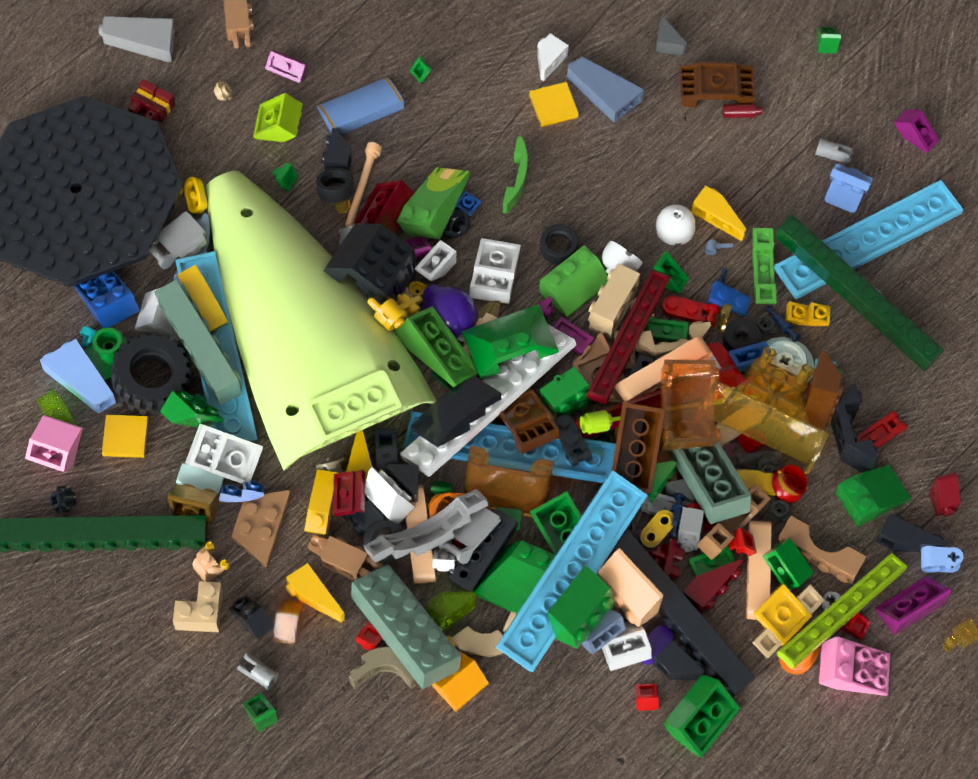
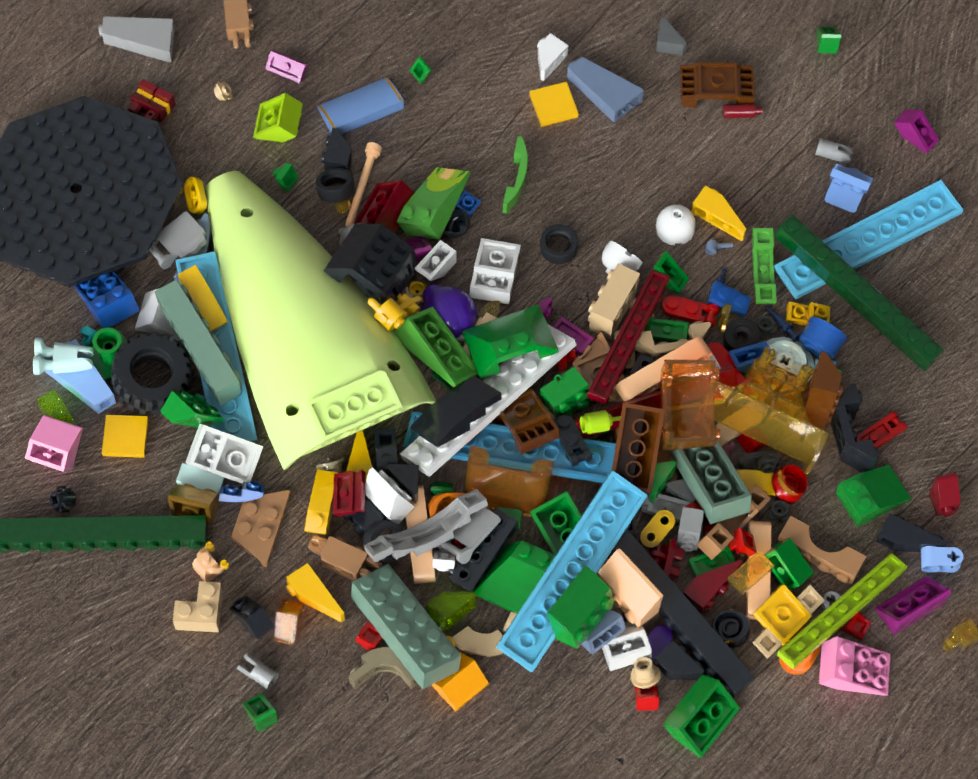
(65, 357): none -> light aqua piece
(568, 358): none -> red tile
(574, 281): bright green slope -> none
(645, 673): none -> tan piece
(677, 512): dark blue piece -> none
(732, 627): none -> black piece
(750, 572): none -> clear yellow plate
(822, 336): none -> blue wheel

